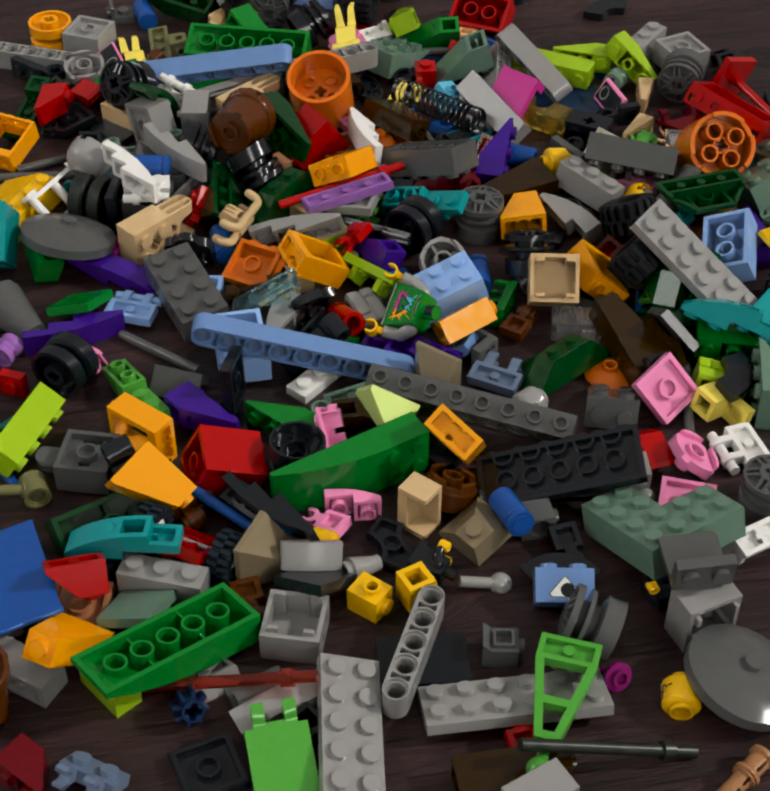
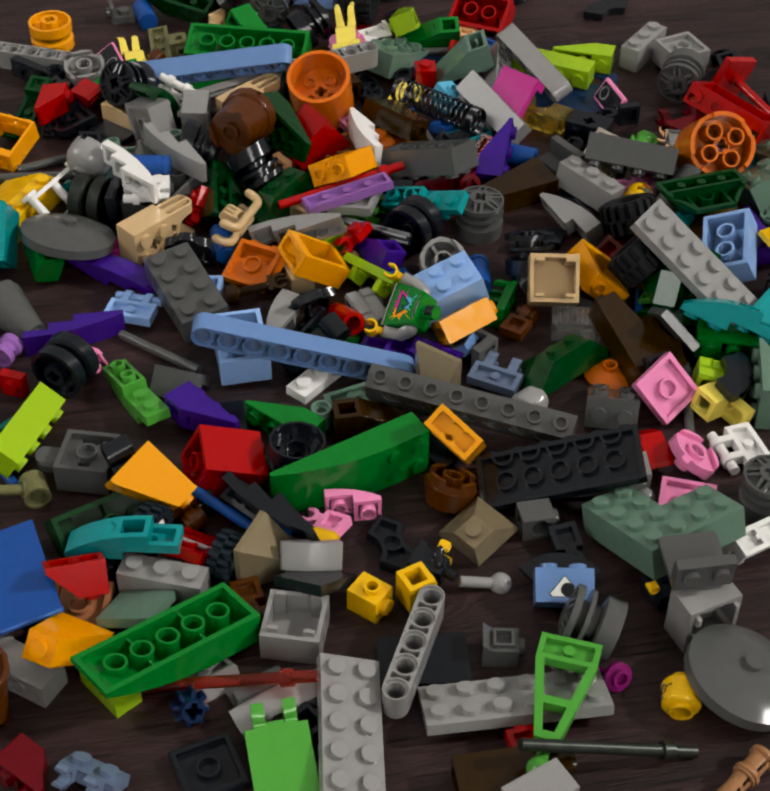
(79, 303): green tile -> none
(89, 34): light grey container -> none
(129, 412): light orange window -> none
(232, 380): black tile -> none
(268, 292): clear light blue plate -> none
(328, 421): bright pink hinge -> none
(358, 564): light grey cone -> none
(384, 405): yellowish green slope -> none
(419, 505): tan panel -> none
(511, 511): blue piece -> none
(523, 212): light orange slope -> none
(552, 157): yellow head -> none
(619, 75): sand green wheel -> none
(629, 56): lime slope -> none
(640, 122): tan slope -> none
(644, 92): tan slope -> none

